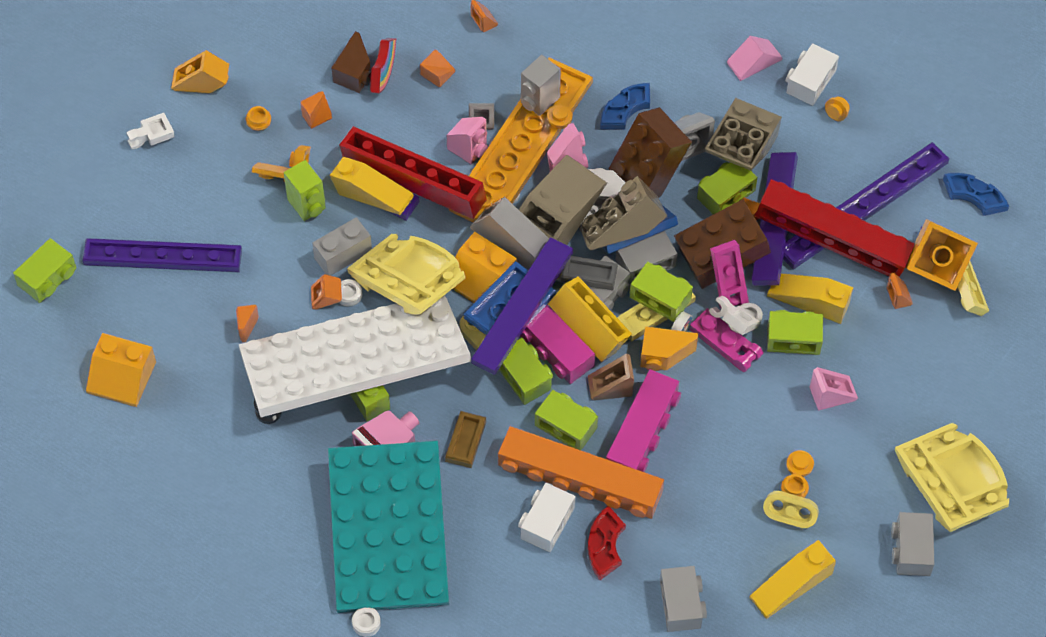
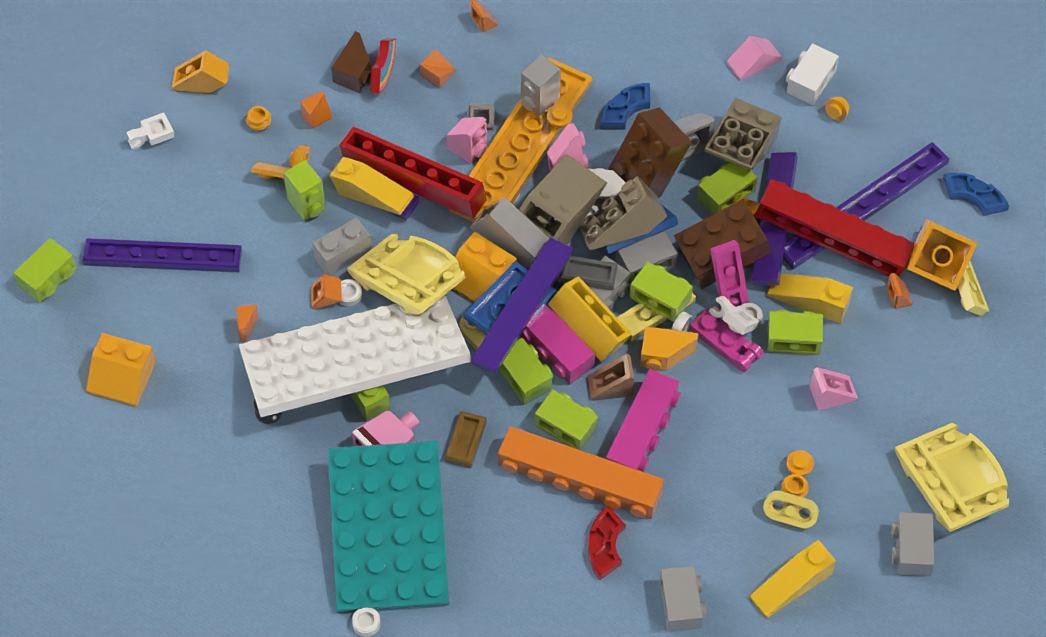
(547, 517): white brick -> none

